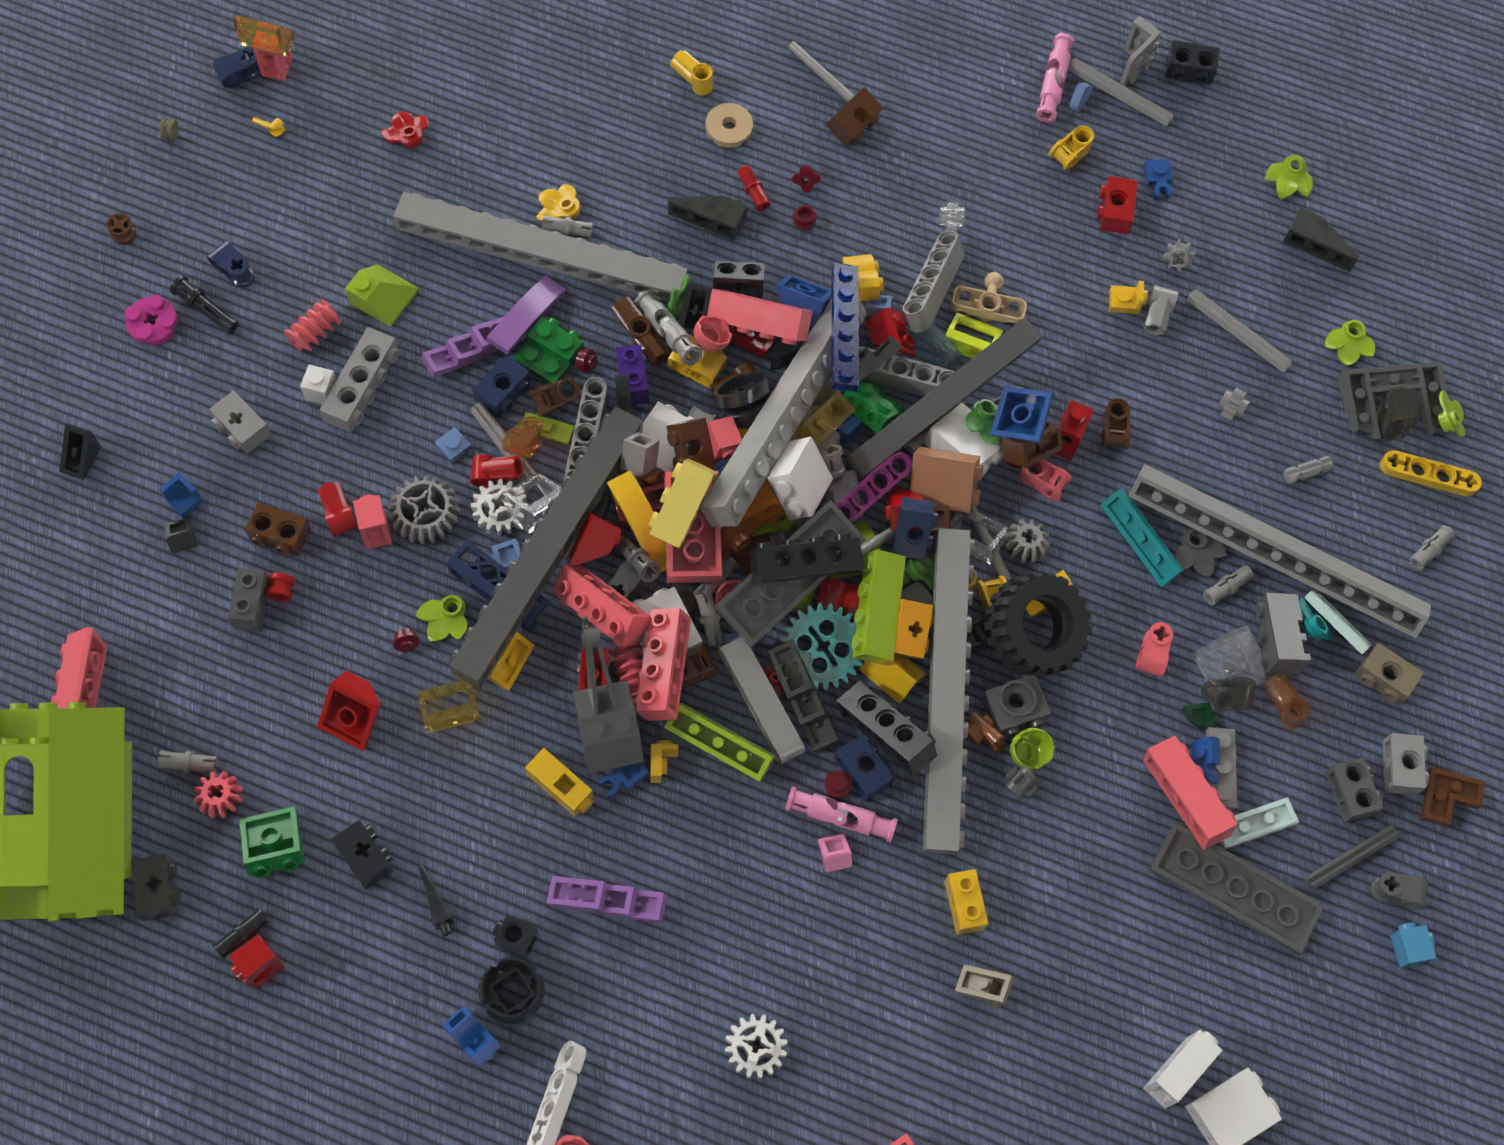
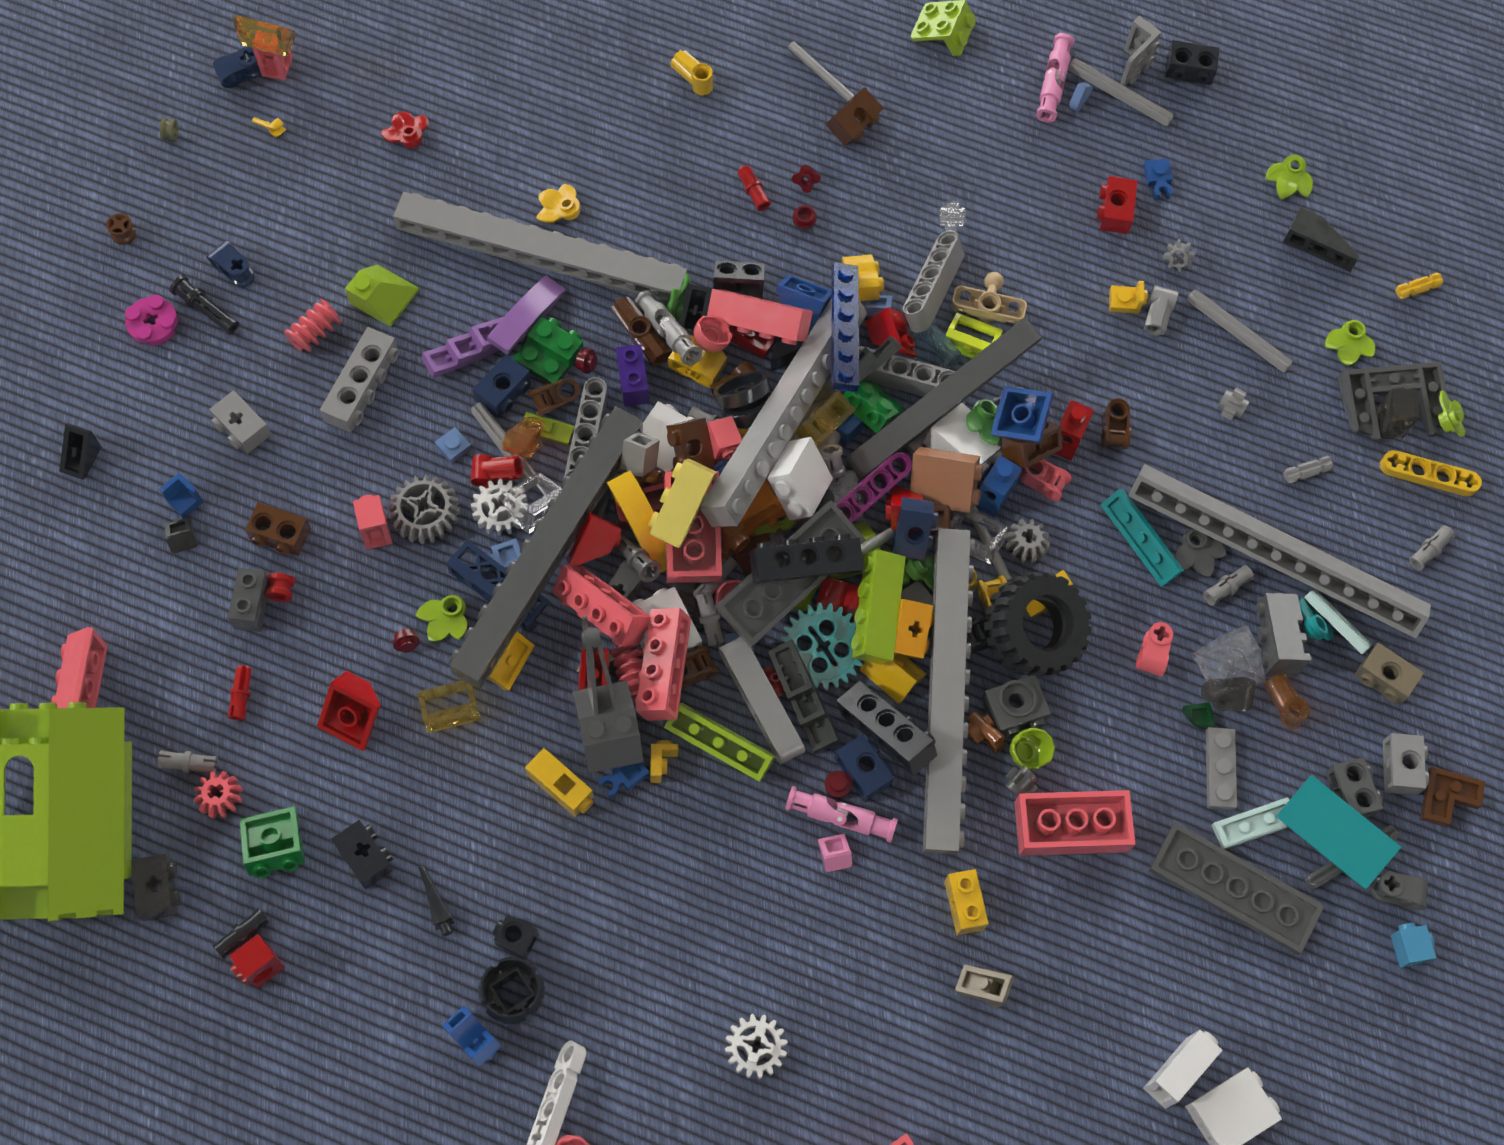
(240, 693): none -> red axle
(317, 384): white brick -> none
(338, 514): red piece -> none
(567, 226): light grey pin -> none
(606, 899): medium lavender slope -> none
(623, 392): black beam -> none
(713, 213): pearl dark grey slope -> none
(729, 113): tan tile -> none
(947, 22): none -> lime bracket
(1001, 482): none -> blue torso
(1070, 150): yellow piece -> none
(1074, 823): none -> coral brick
(1190, 792): coral brick -> none
(1207, 755): blue plate -> none
(1338, 832): none -> teal tile
(1419, 285): none -> yellow axle

